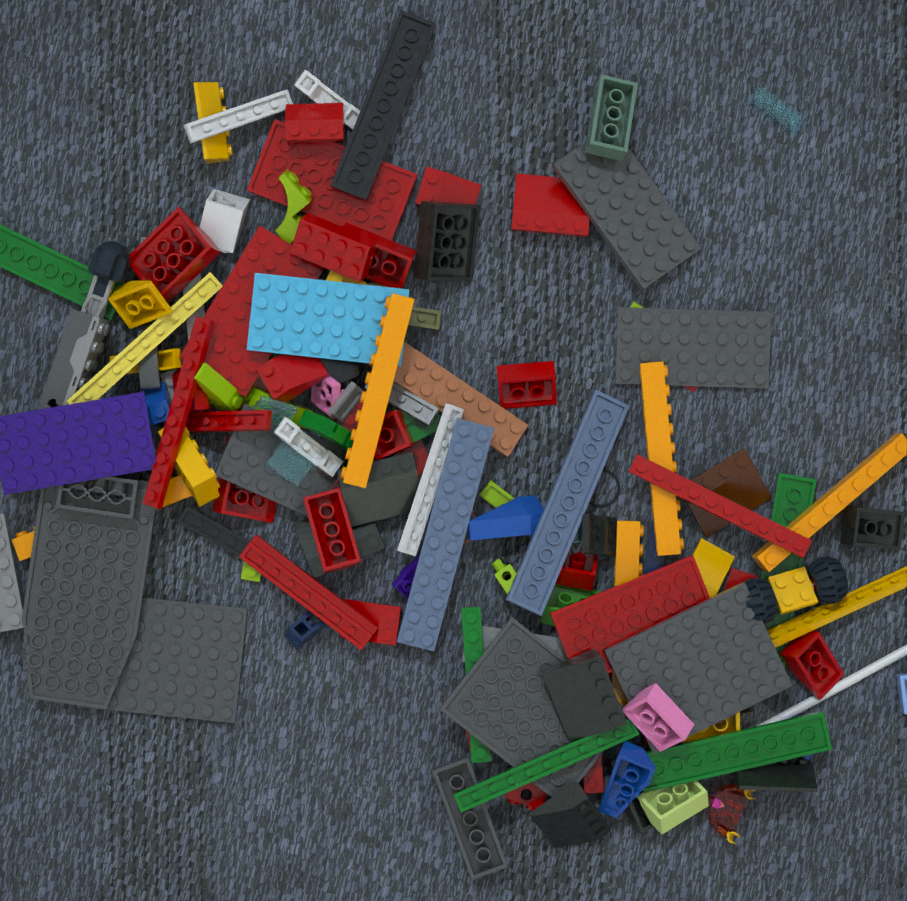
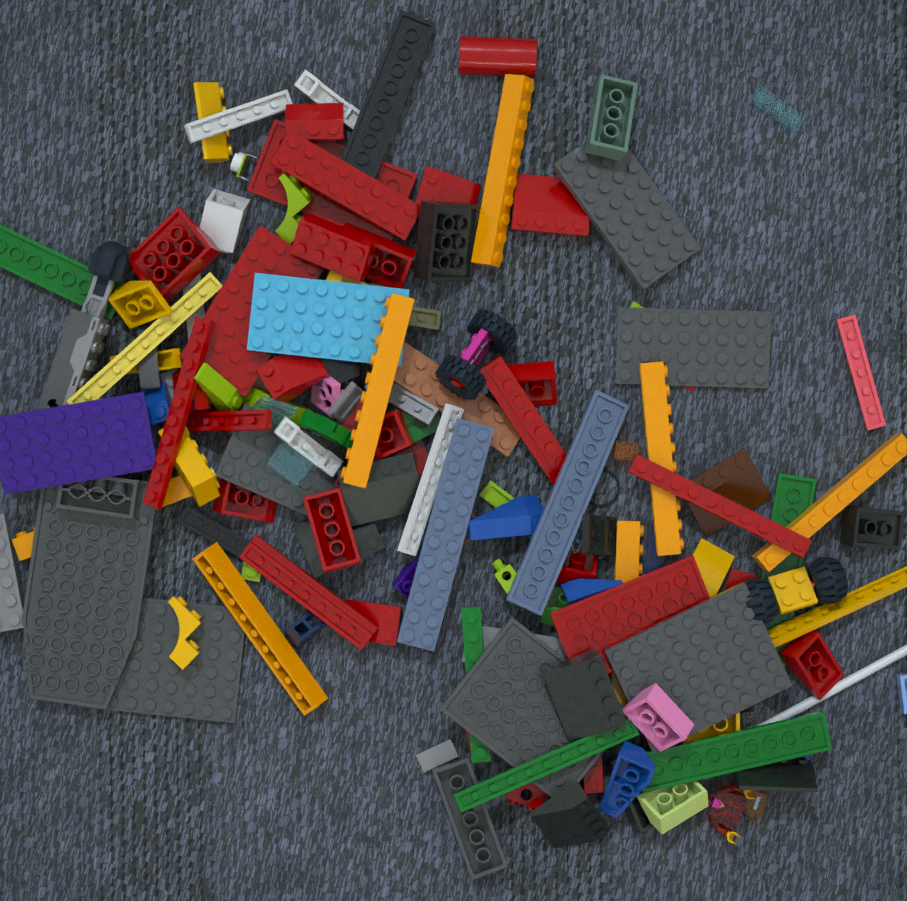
(188, 622): none -> yellow arch
(238, 164): none -> piece
(260, 628): none -> light orange brick
(346, 185): none -> red plate
(437, 755): none -> light grey tile
(488, 333): none -> black plate
(497, 56): none -> red brick
(502, 170): none -> light orange brick
(524, 417): none -> red plate
(582, 588): none -> blue slope
(626, 450): none -> clear orange brick
(756, 807): none -> clear orange brick
(860, 372): none -> coral plate

